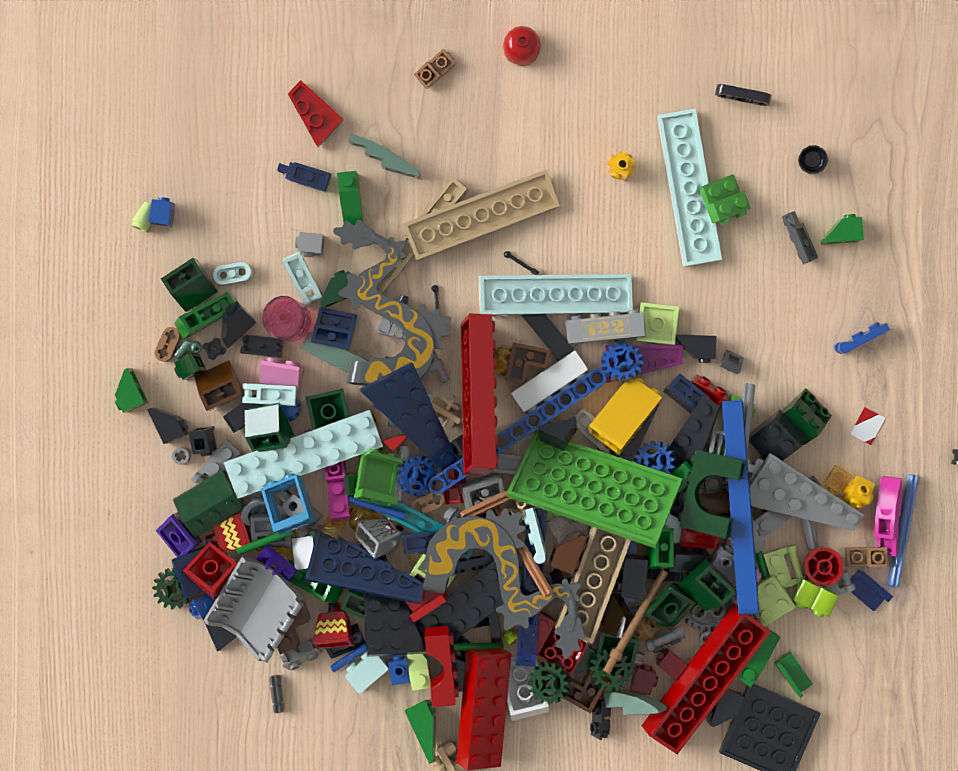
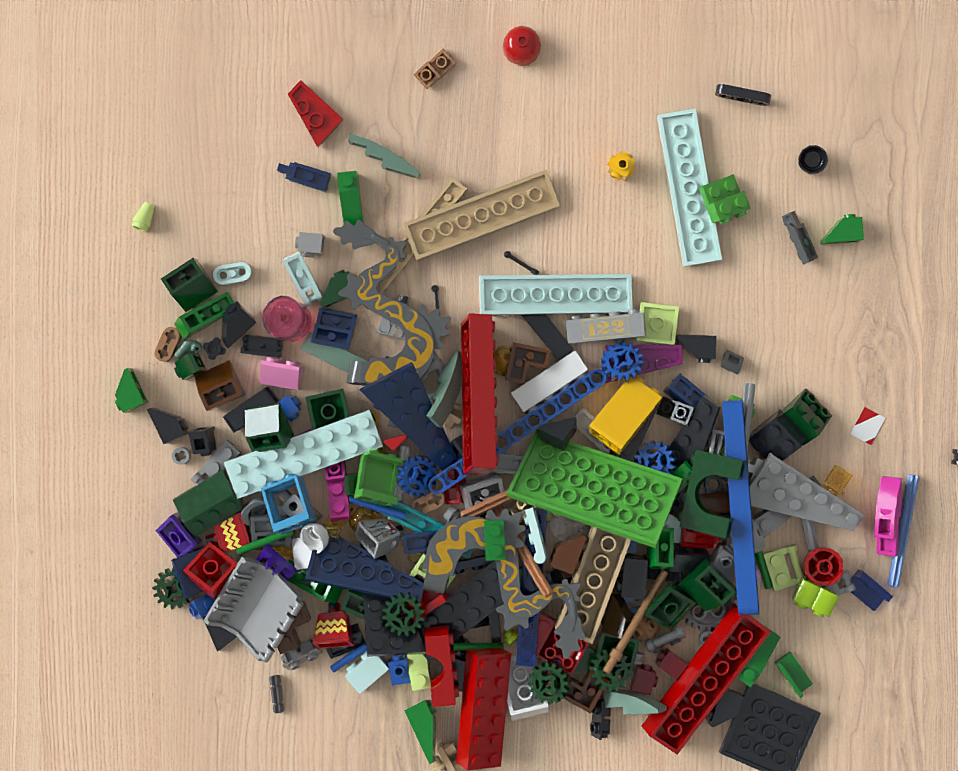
(162, 212): blue brick -> none
(270, 394): light aqua plate -> none
(314, 536): none -> white hair
(403, 605): none -> dark green gear
(449, 388): none -> sand green slope
(494, 540): none -> green plate
(675, 411): none -> black slope
(715, 393): red hinge -> none
(773, 600): yellowish green plate -> none
(859, 492): yellow brick -> none
(860, 338): blue plate -> none
(866, 556): medium nougat slope -> none

